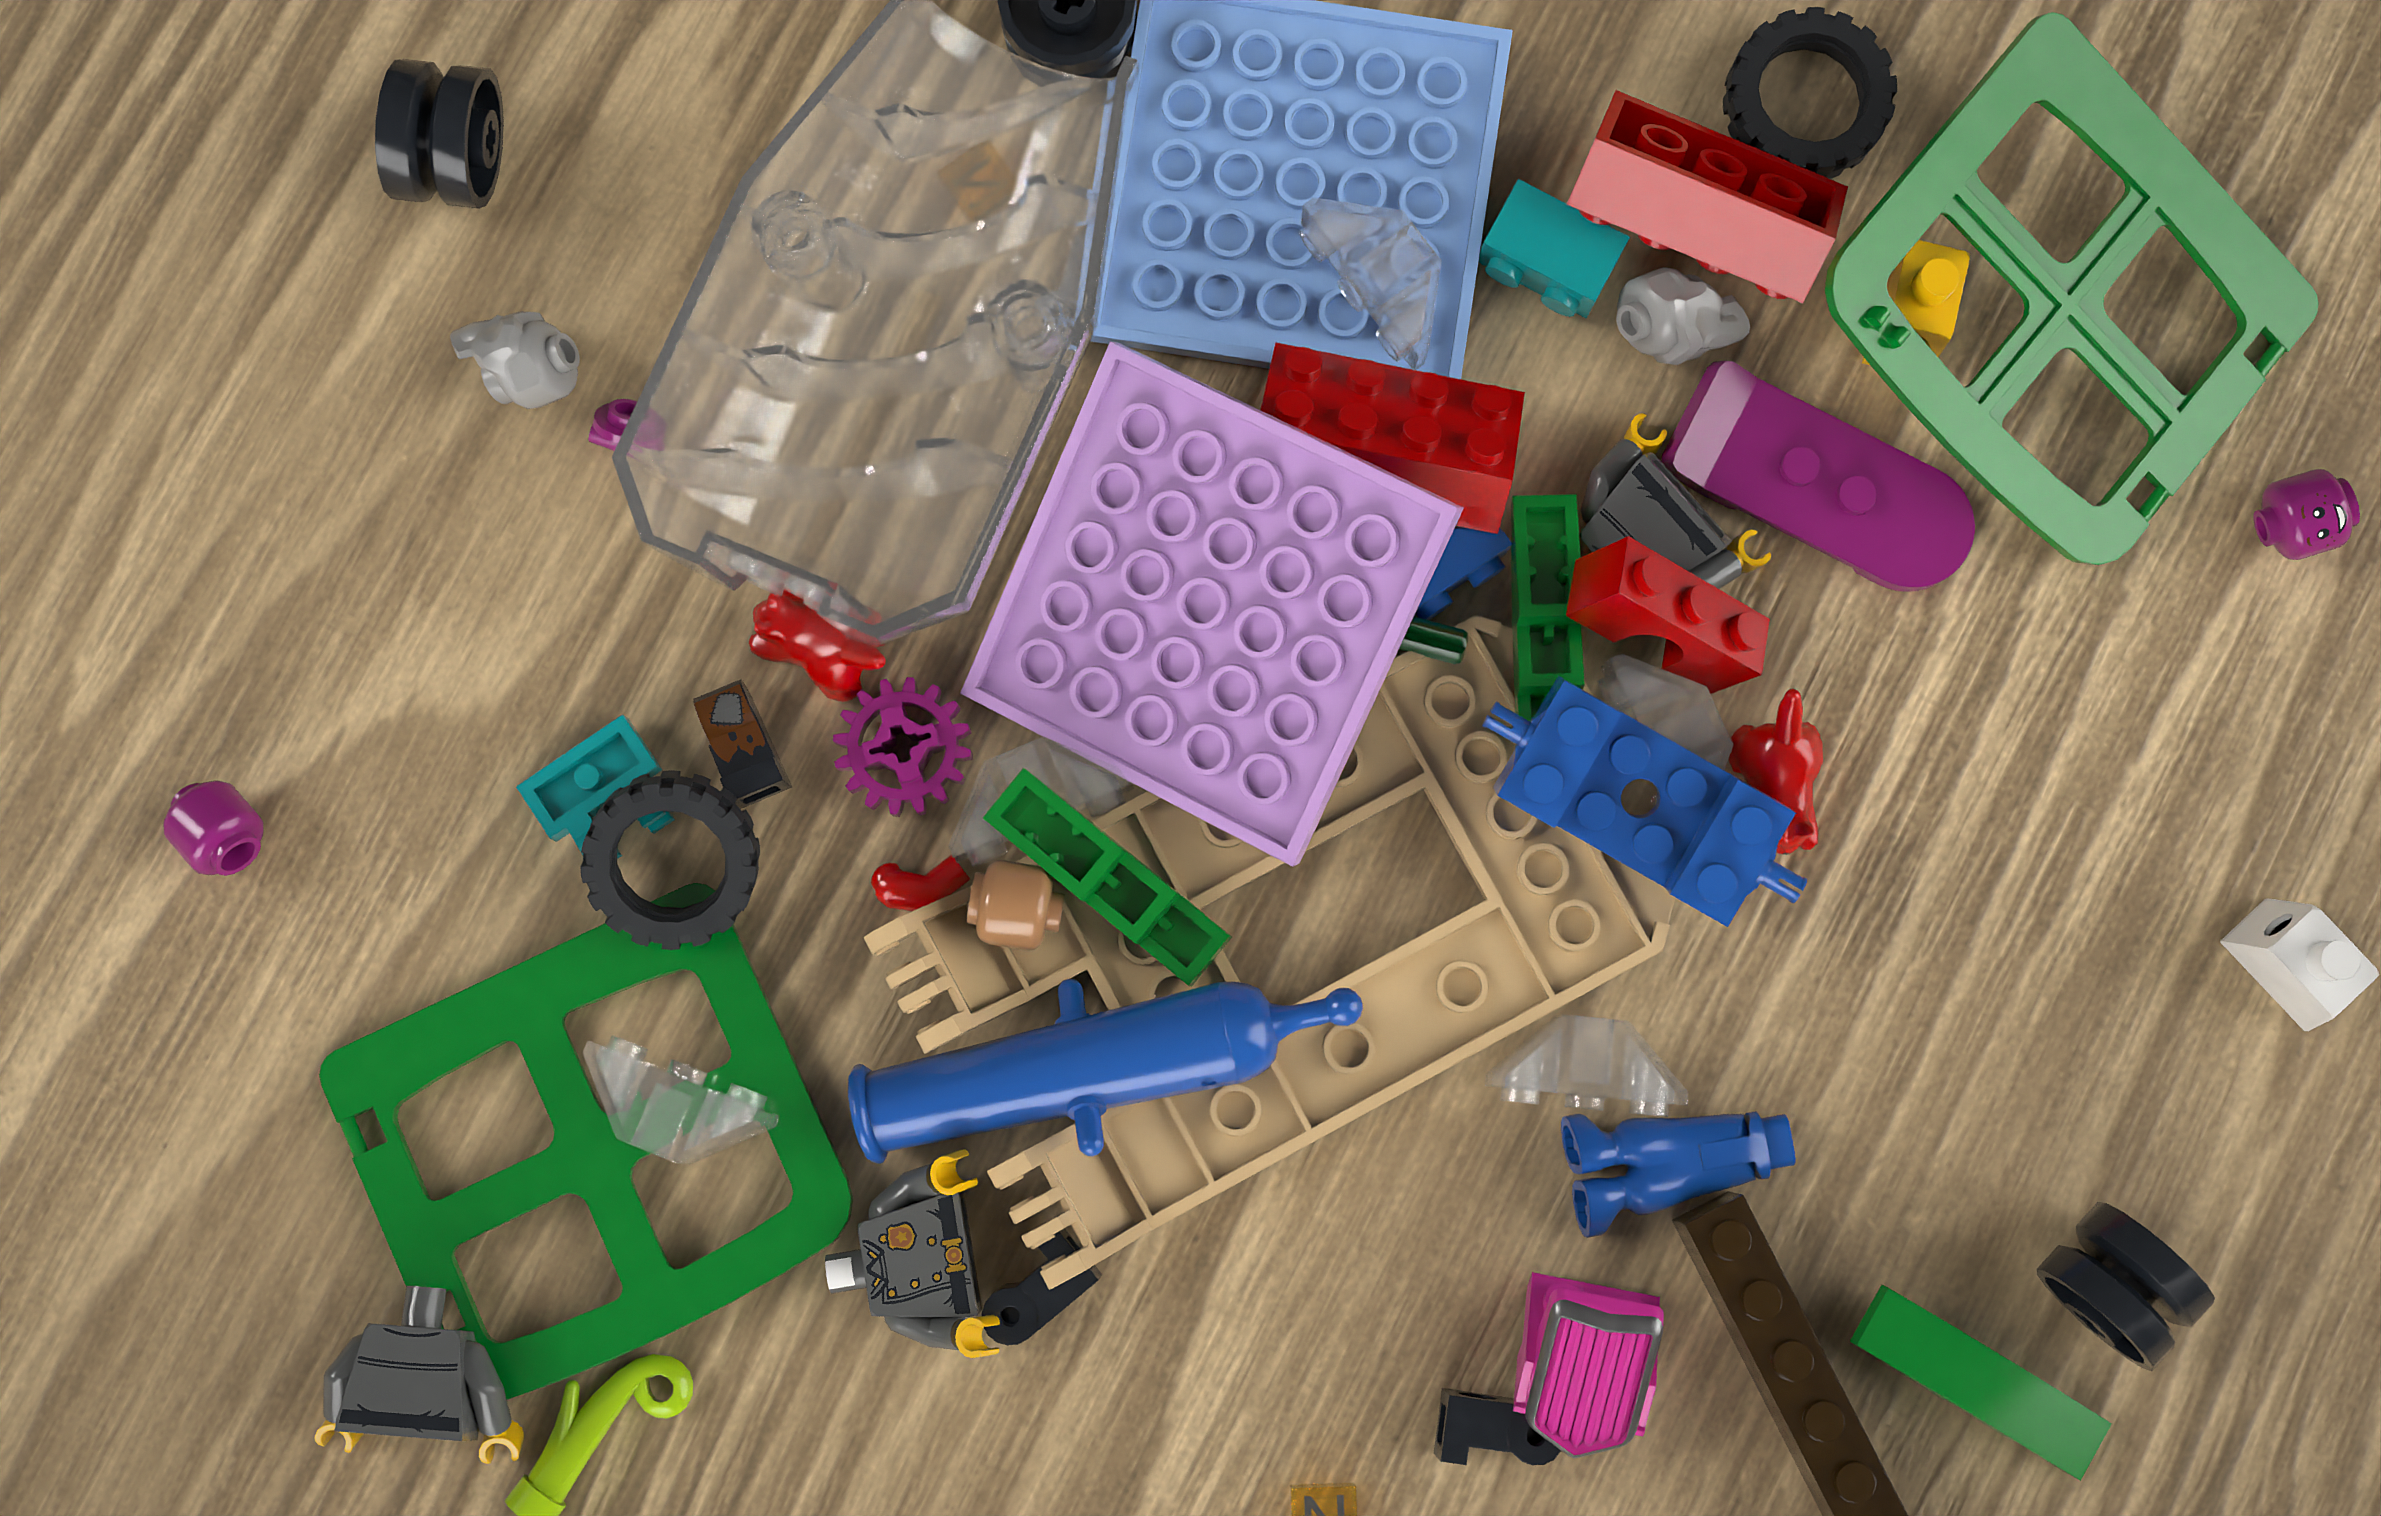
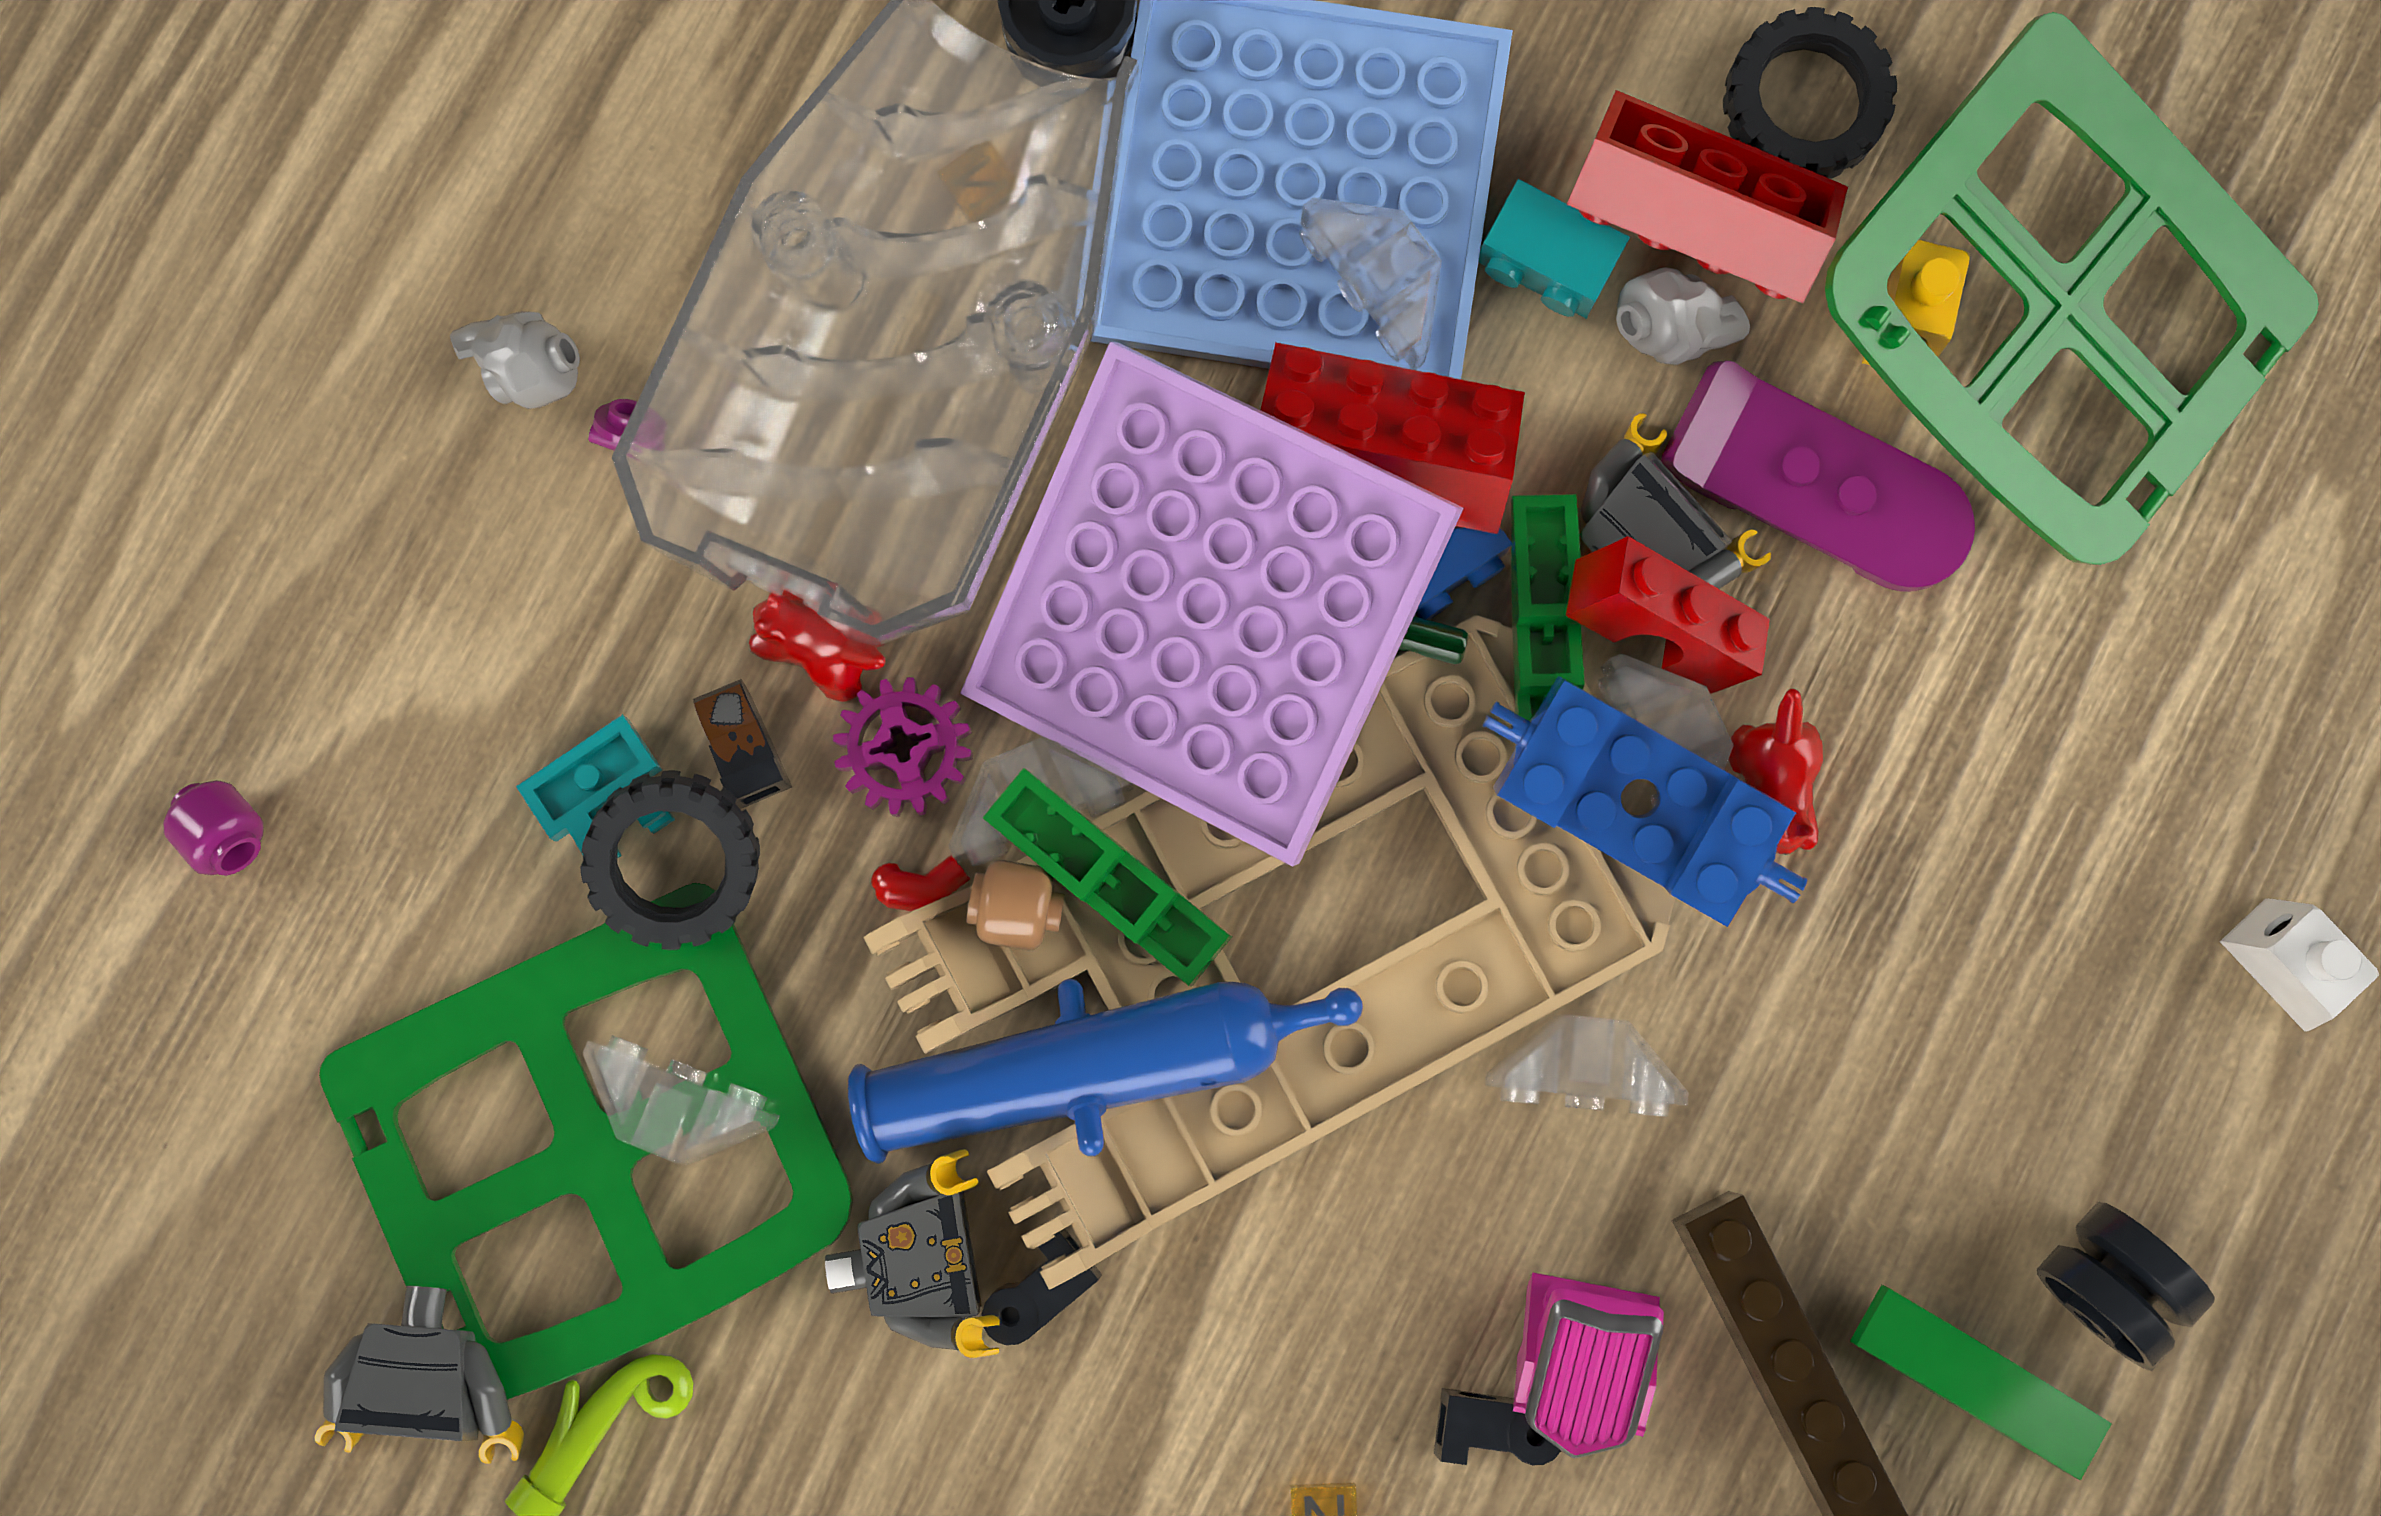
(439, 133): black wheel -> none
(1668, 1161): blue piece -> none
(2307, 514): magenta head -> none

